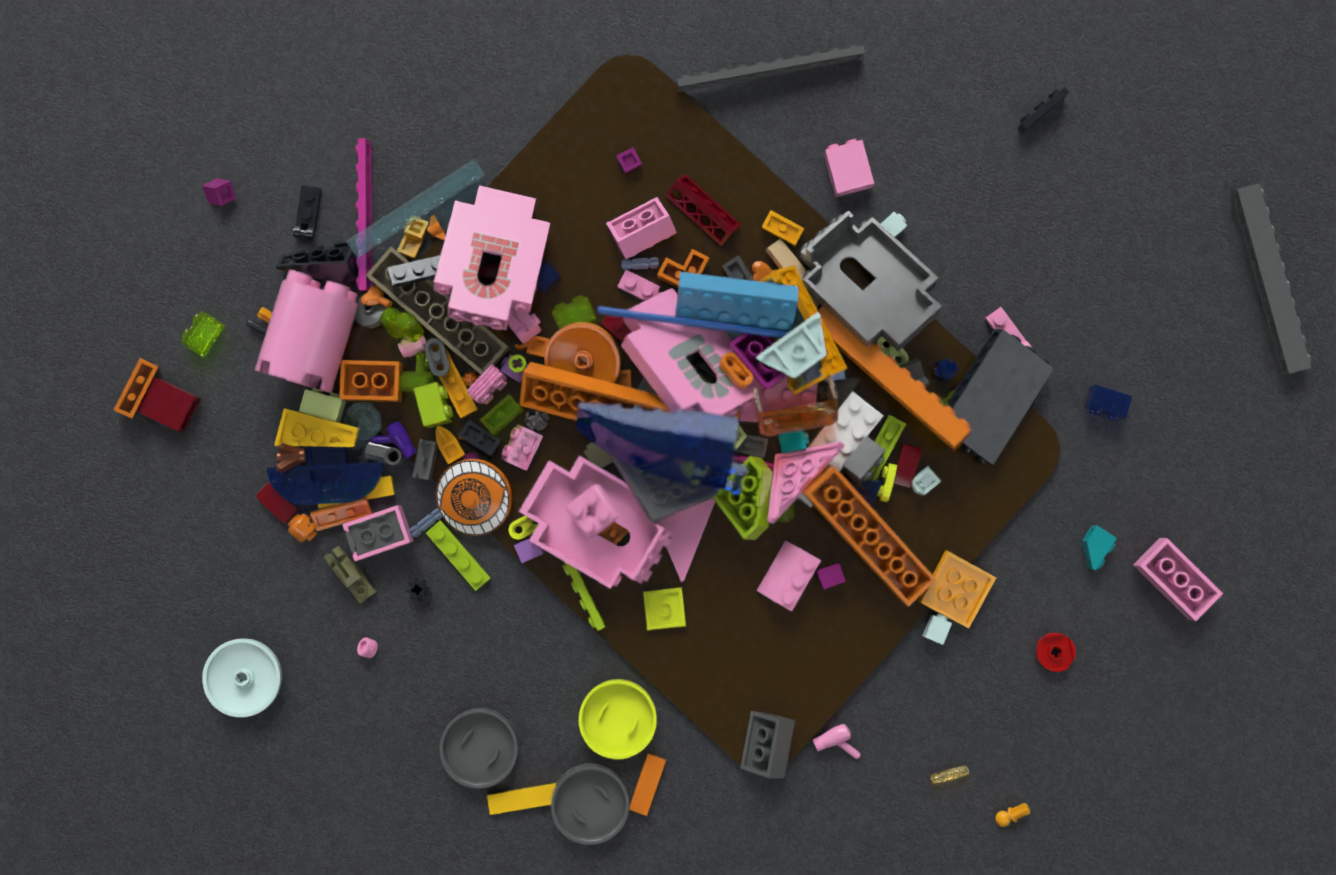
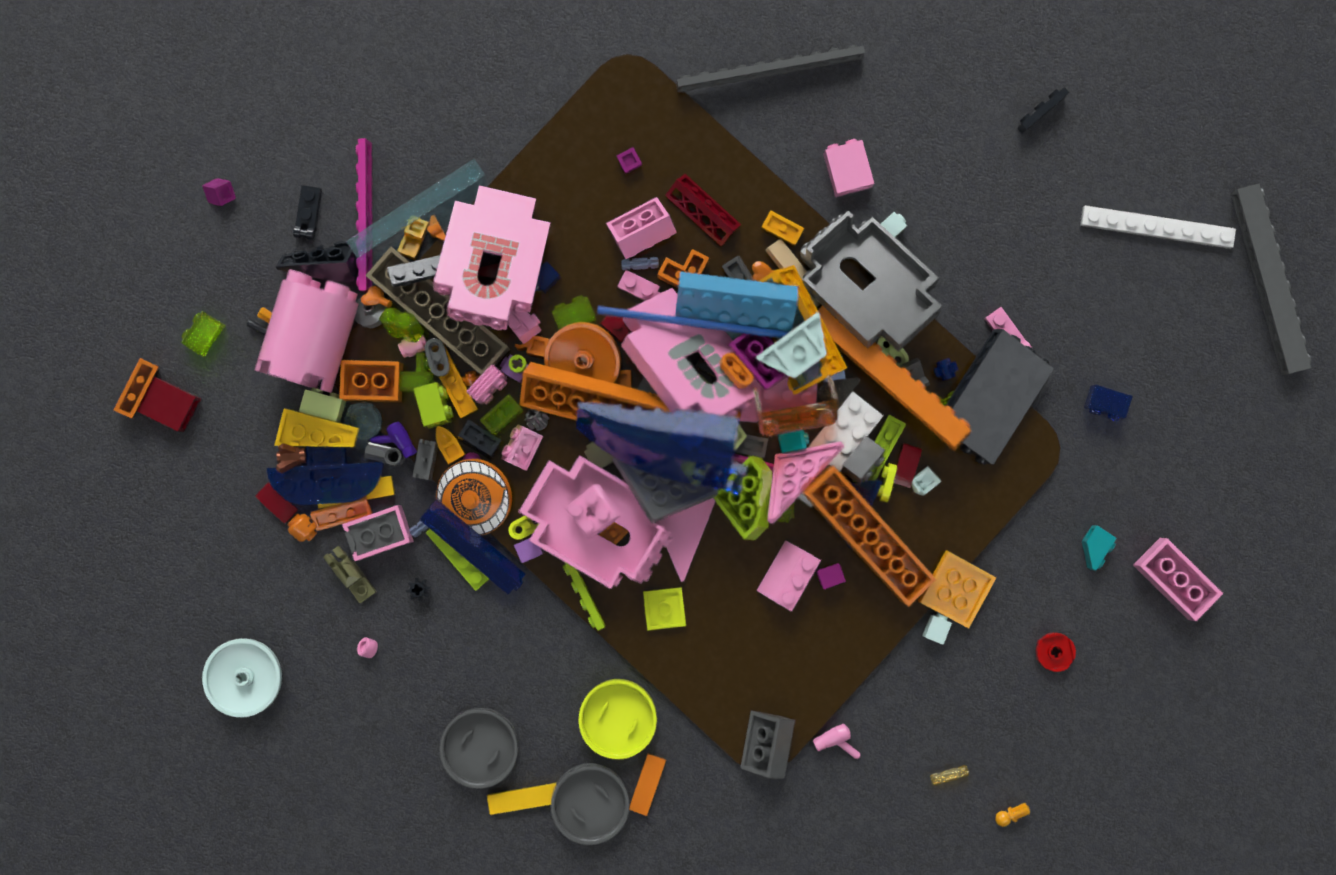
(473, 547): none -> clear blue brick
(1158, 227): none -> white plate

